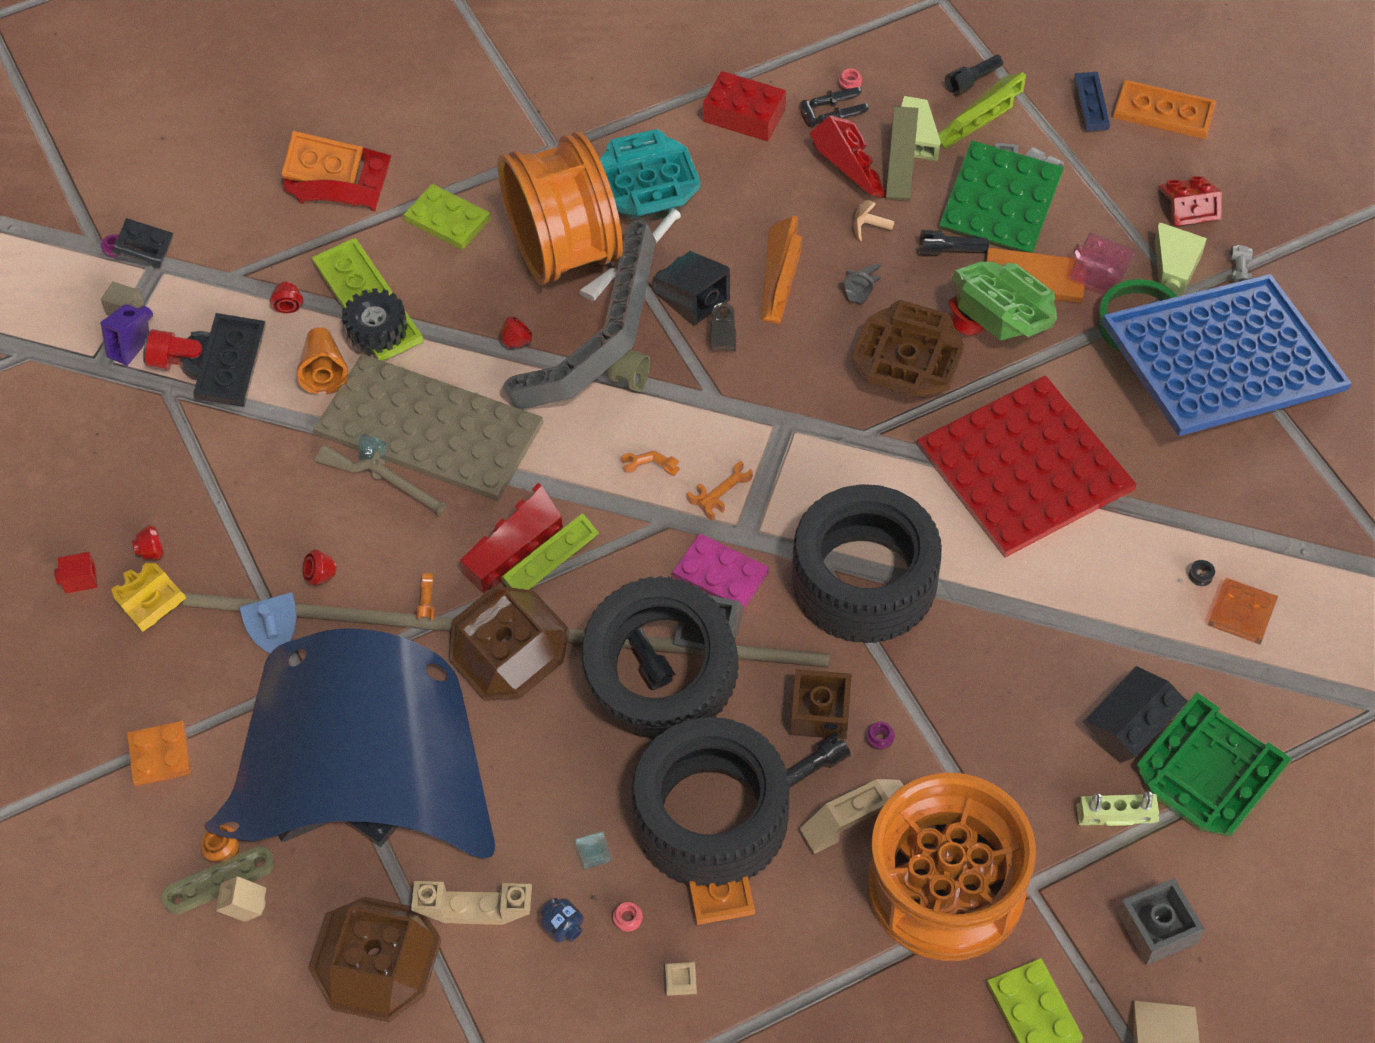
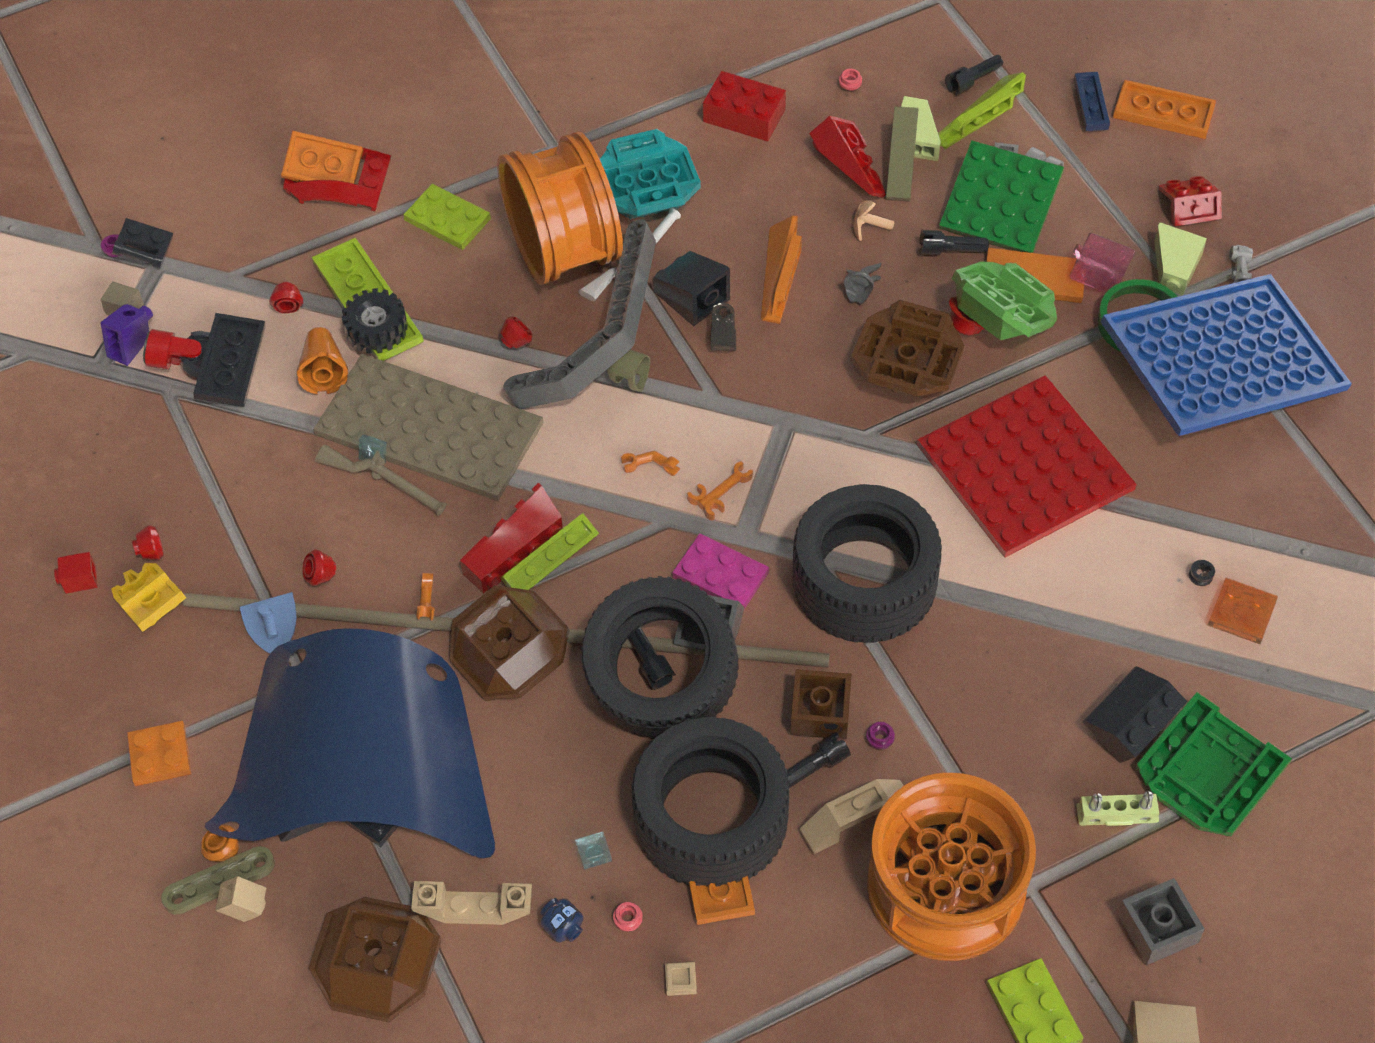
(809, 114): black piece -> none

